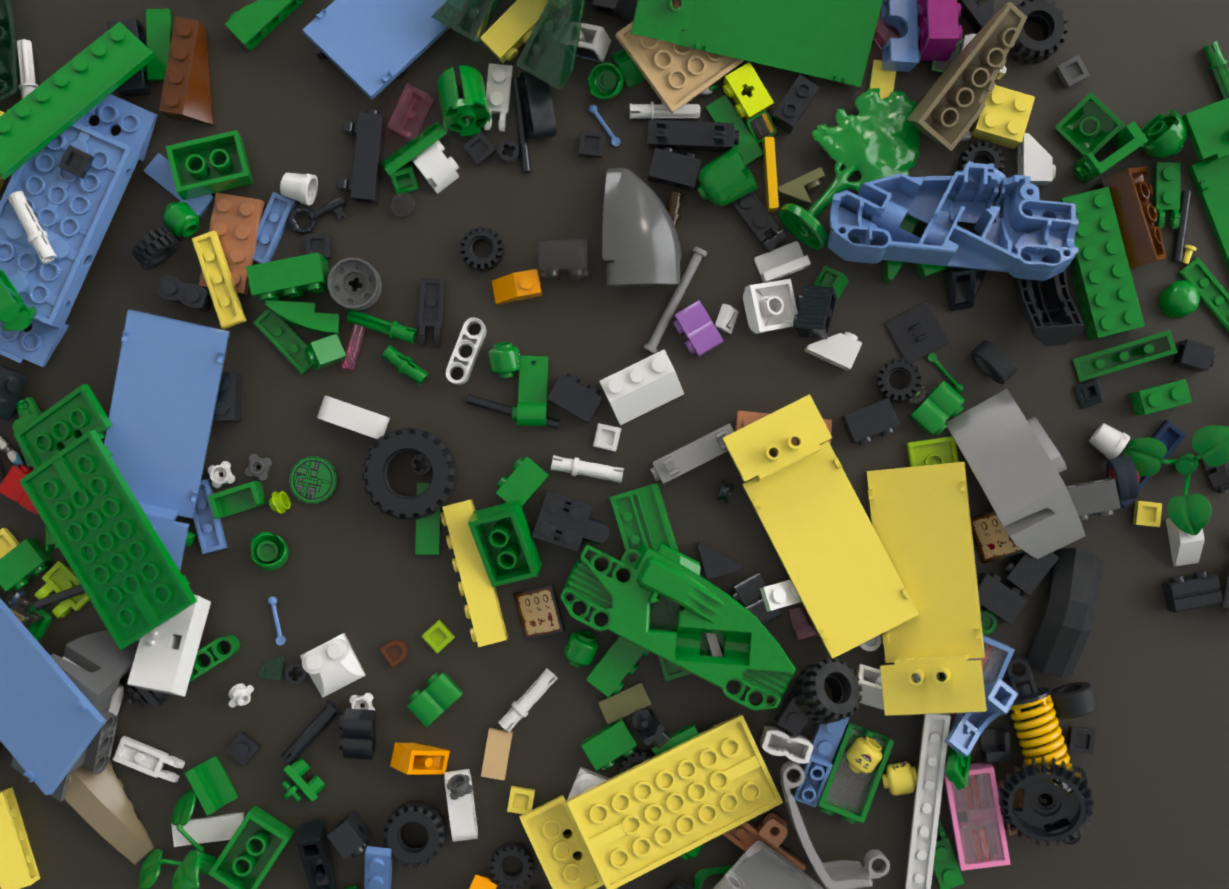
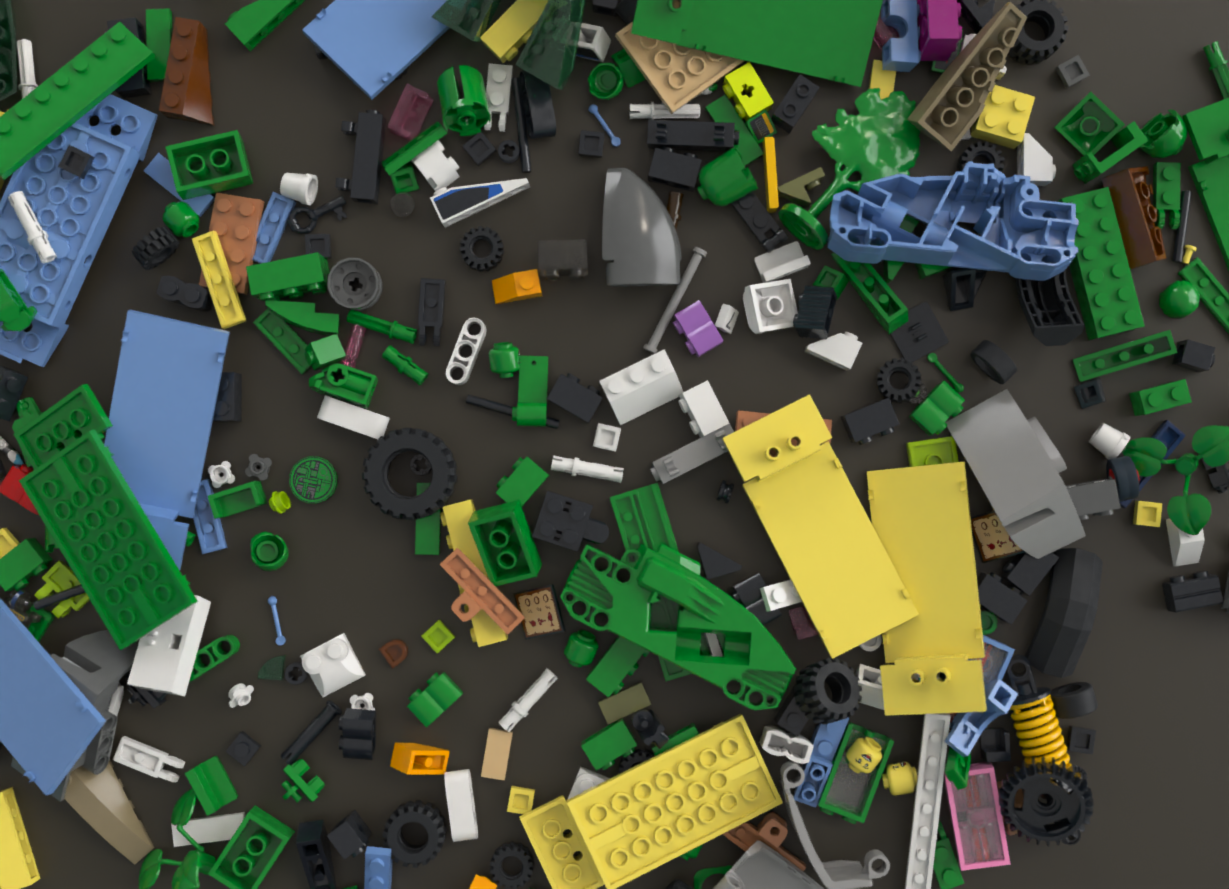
(355, 387): none -> green piece
(459, 786): dark grey plate -> none
(463, 201): none -> slope
(479, 593): none -> nougat plate
(703, 409): none -> white brick
(875, 293): none -> green slope

